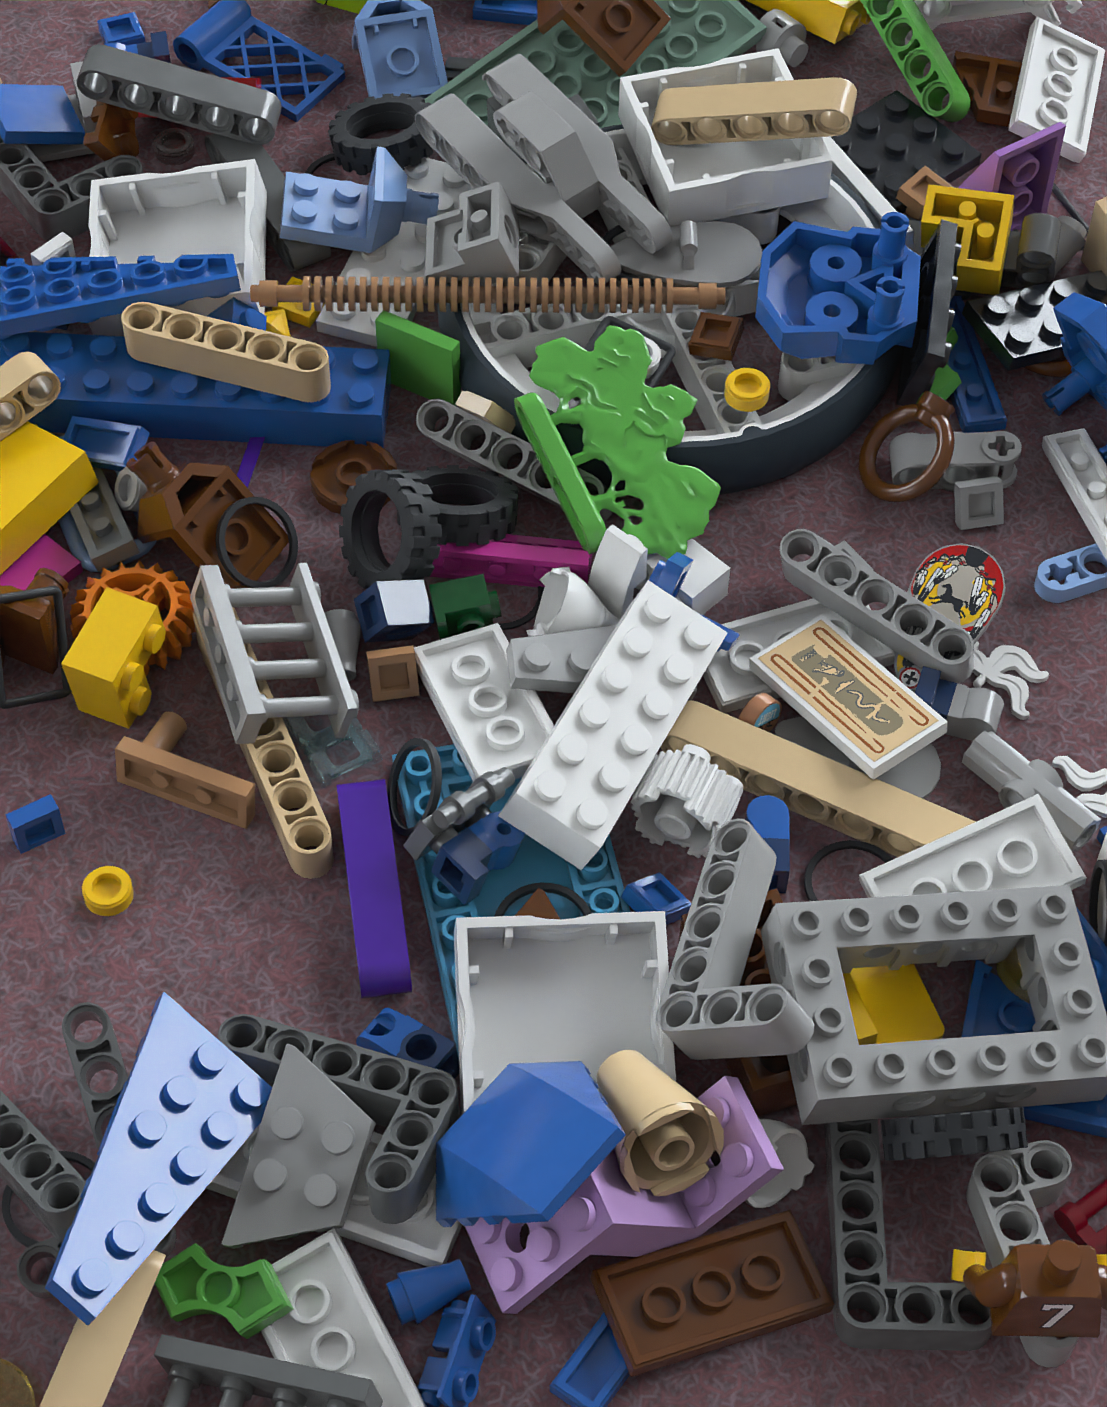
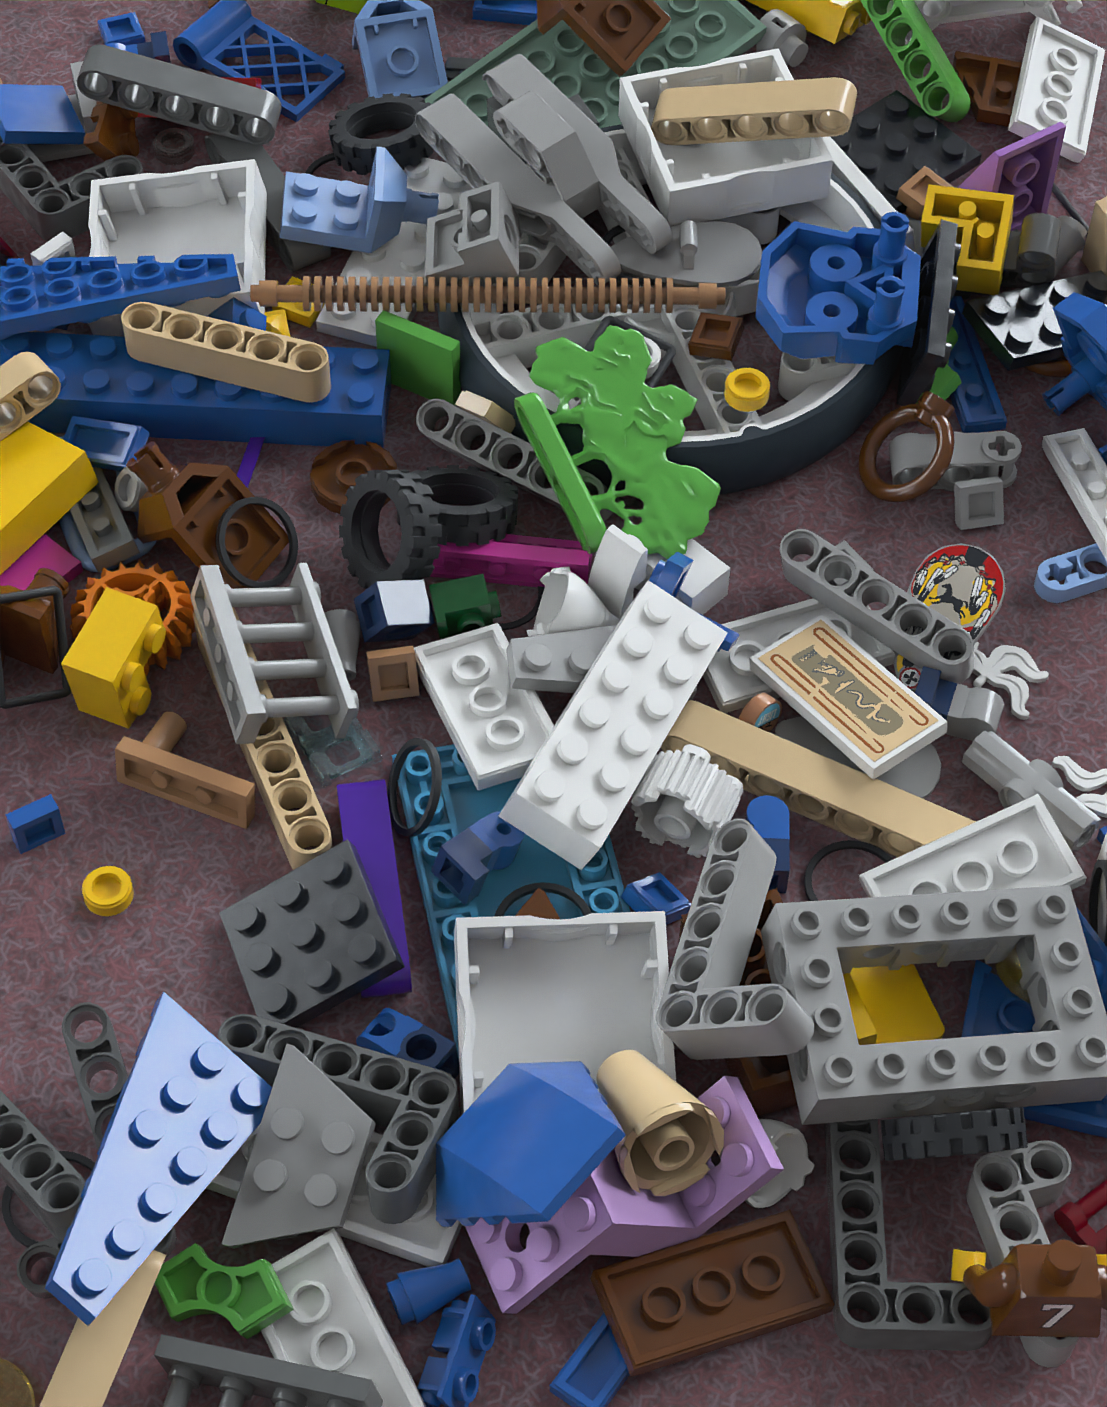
(311, 938): none -> black plate
(459, 812): dark grey plate -> none

